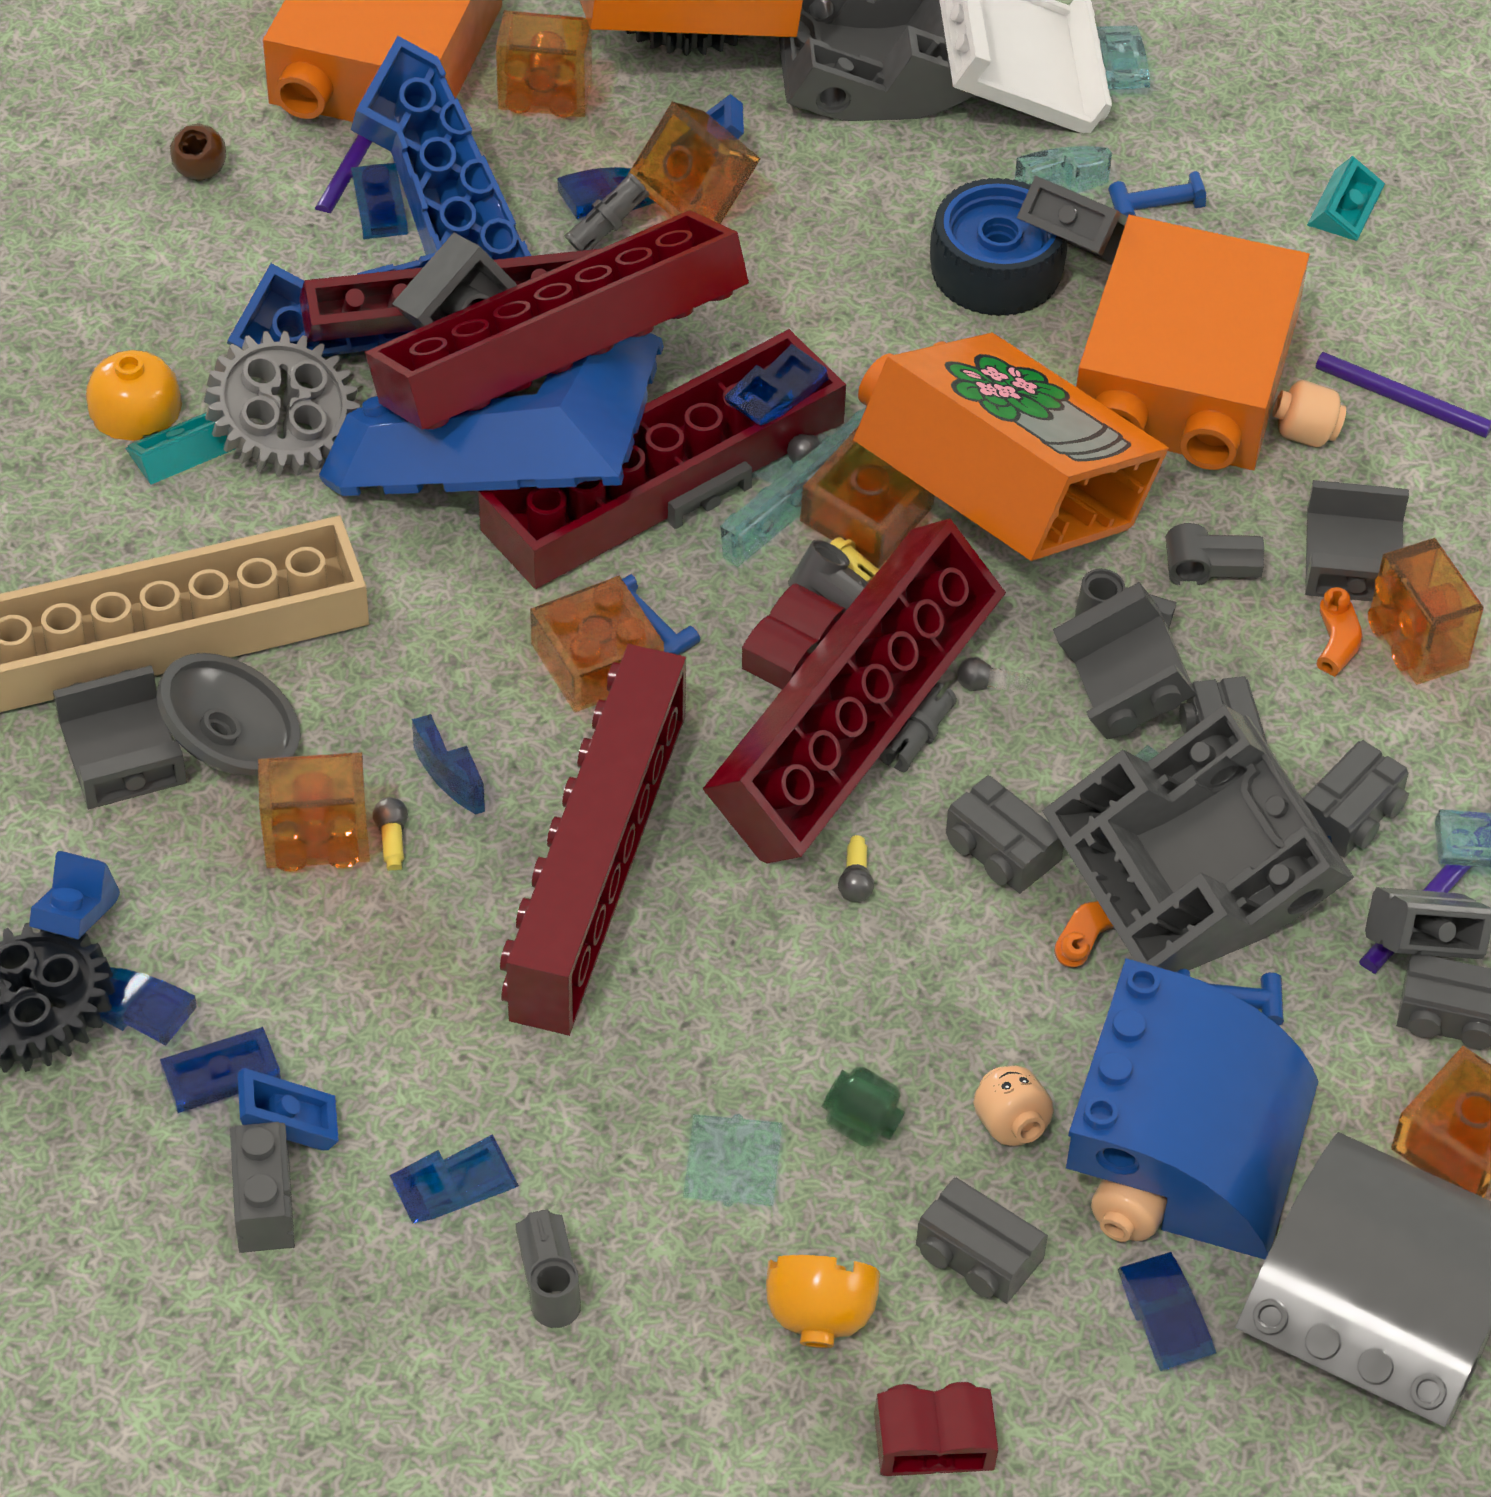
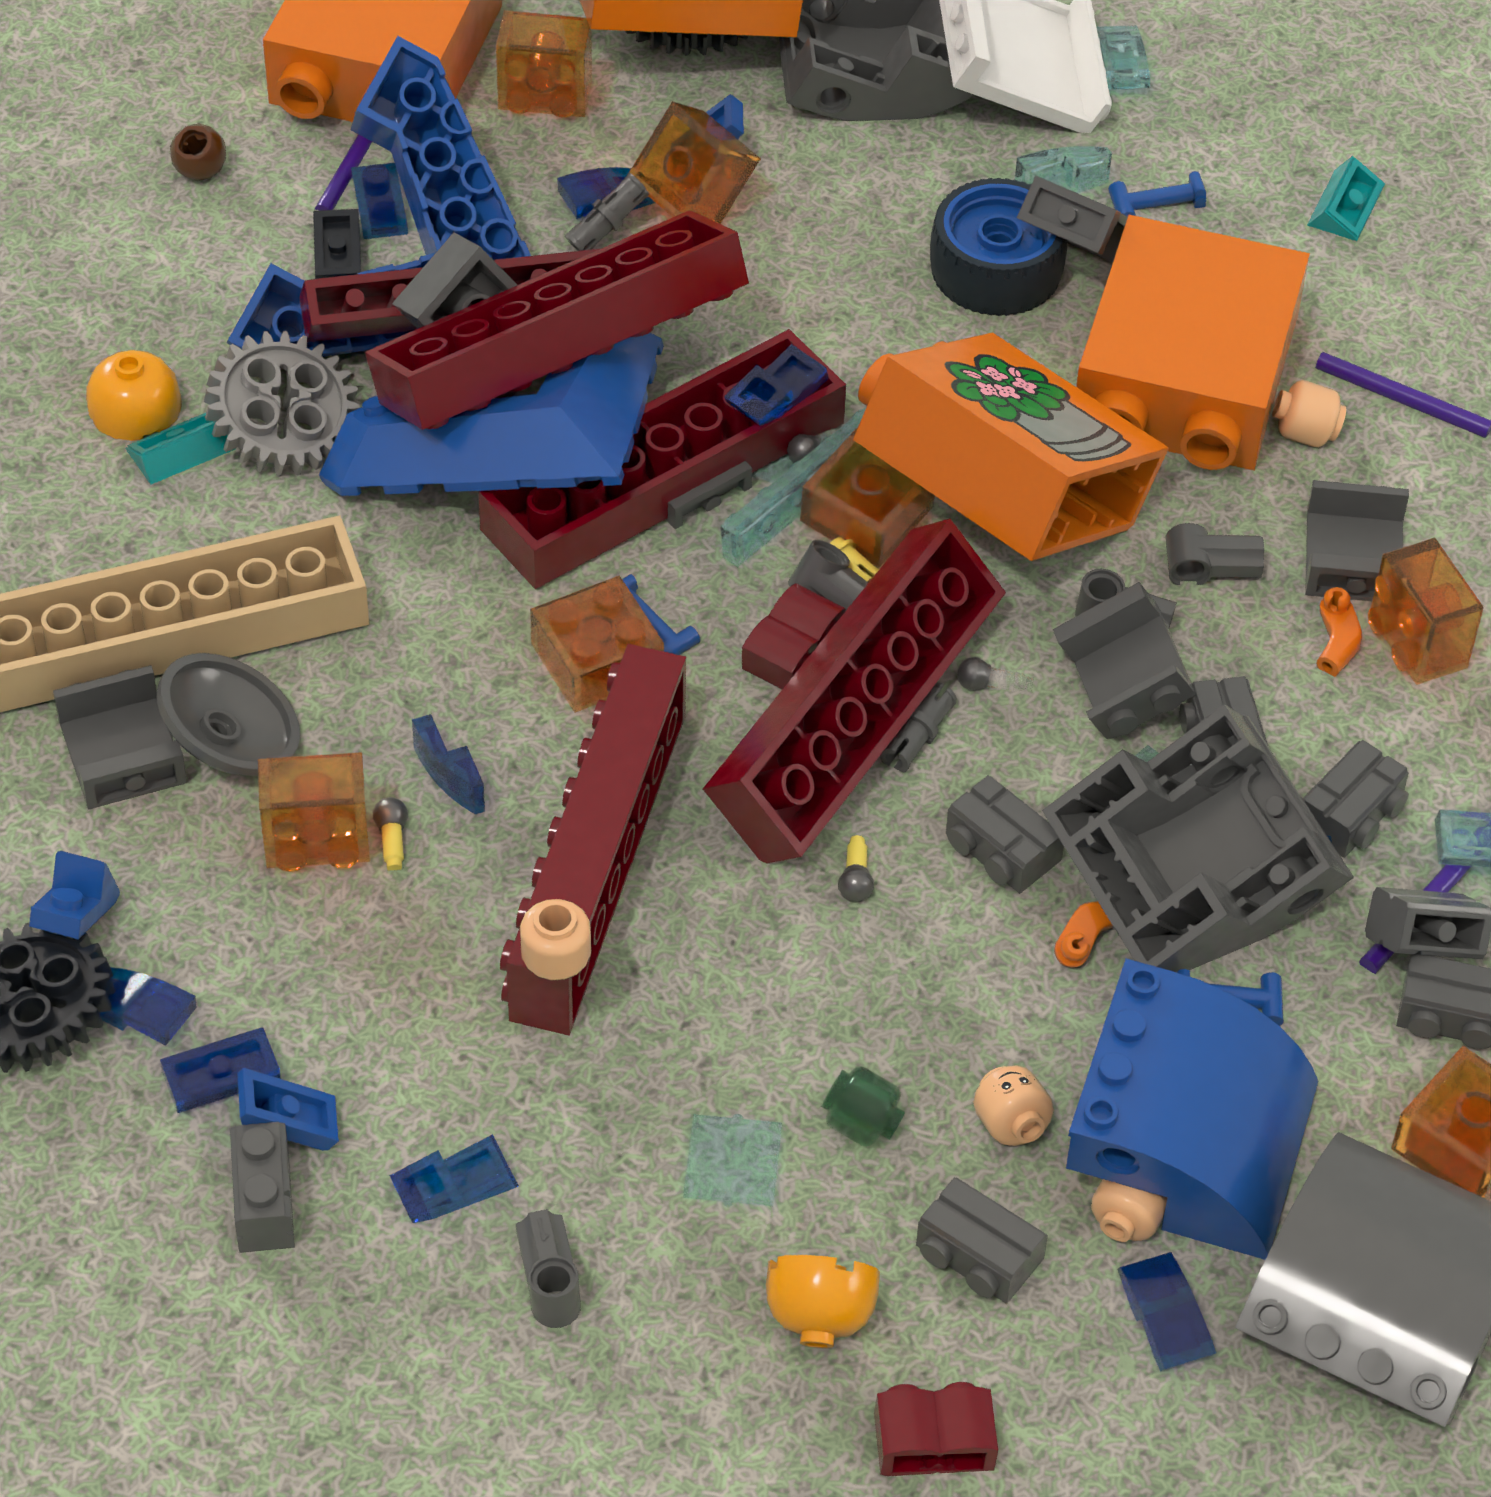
(337, 243): none -> black plate
(555, 939): none -> light nougat head

